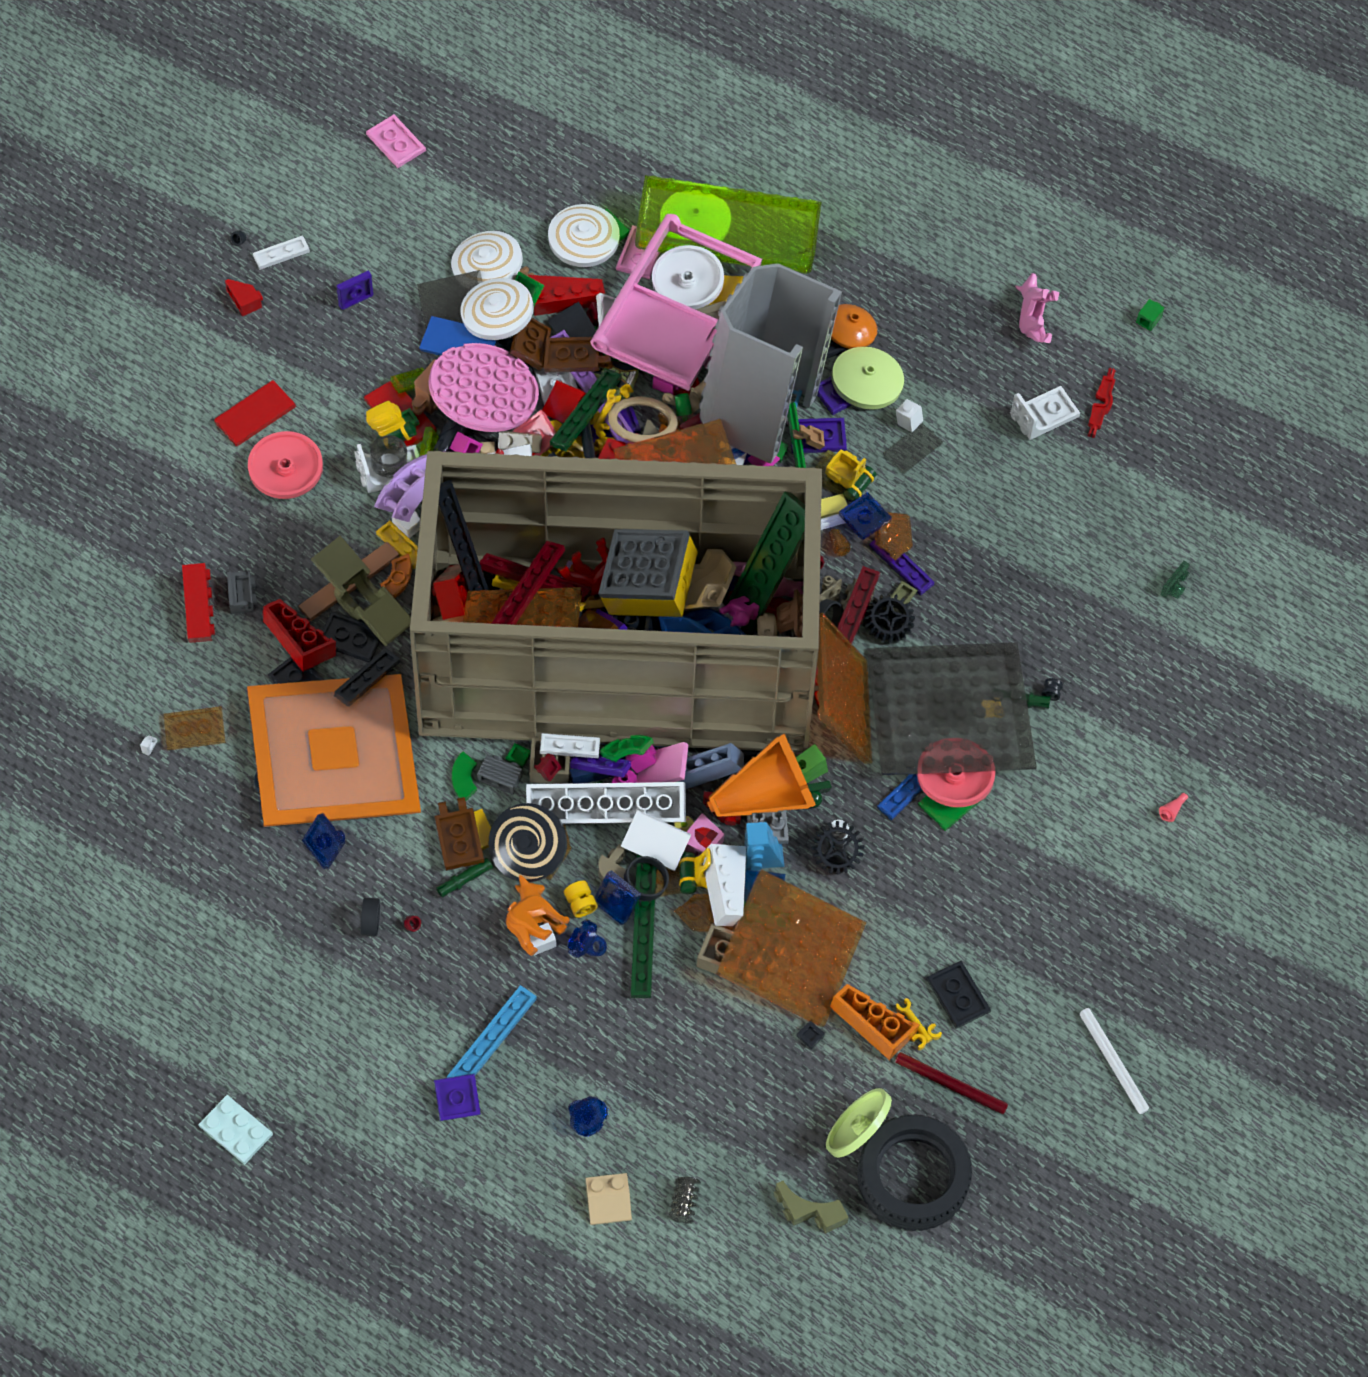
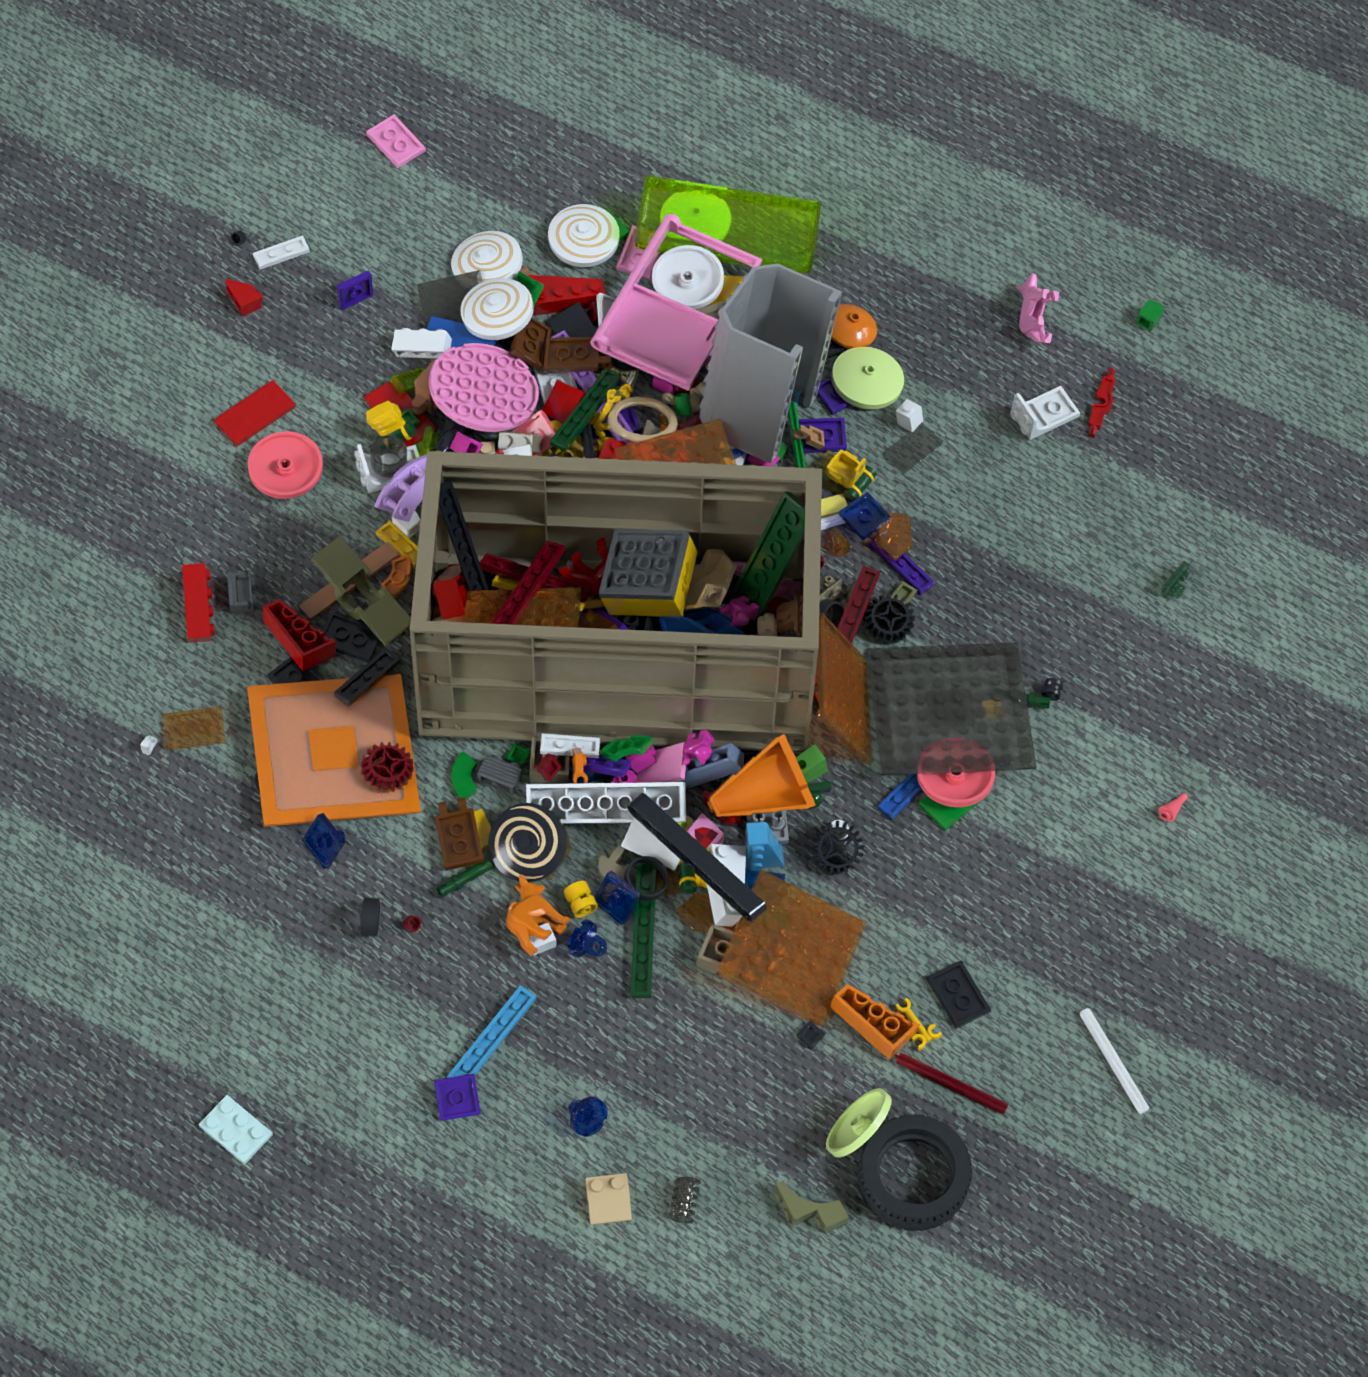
(395, 759): none -> dark red gear
(420, 343): none -> white brick
(578, 761): none -> orange plate
(696, 857): none -> black beam
(698, 748): none -> dark pink animal

